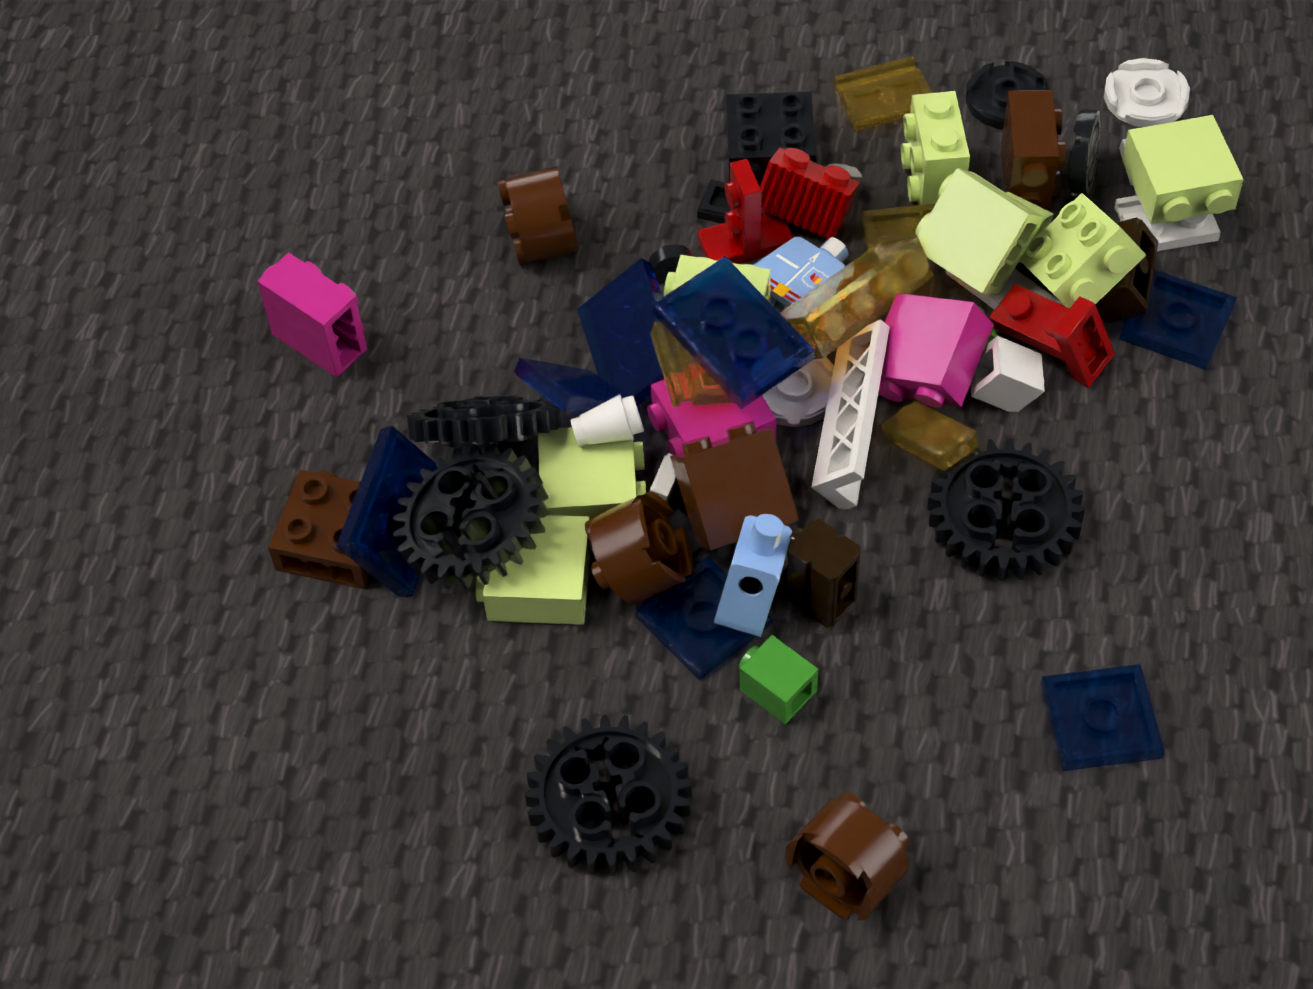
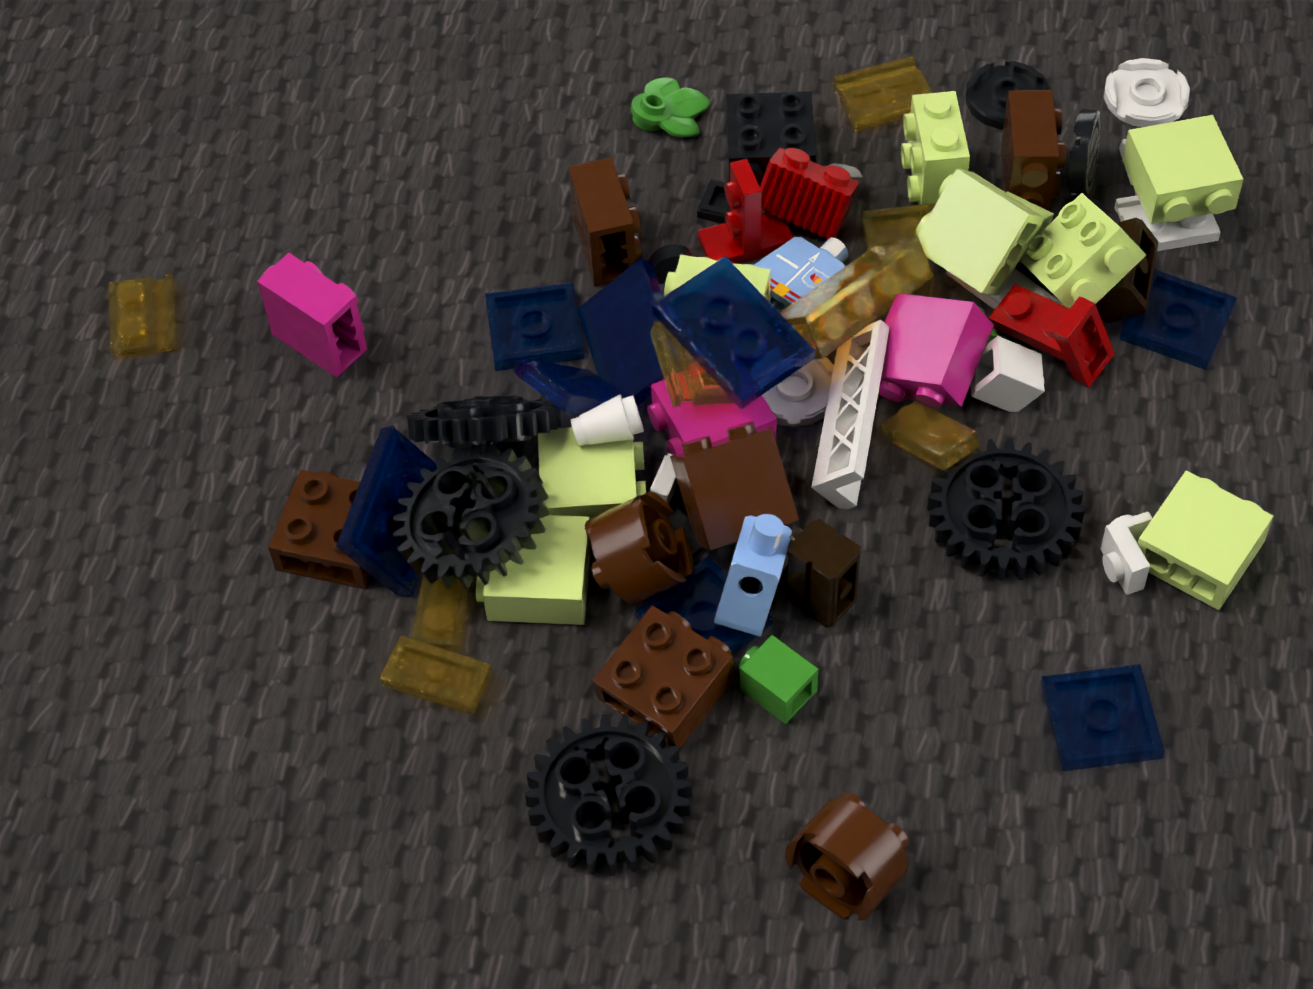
(142, 317): none -> clear yellow plate
(436, 675): none -> clear yellow plate
(441, 615): none -> clear yellow plate
(534, 325): none -> clear blue tile
(538, 216): reddish brown brick -> none
(604, 219): none -> reddish brown brick
(666, 676): none -> reddish brown brick
(669, 108): none -> bright green plate
(1122, 555): none -> white bracket
(1203, 539): none -> yellowish green brick

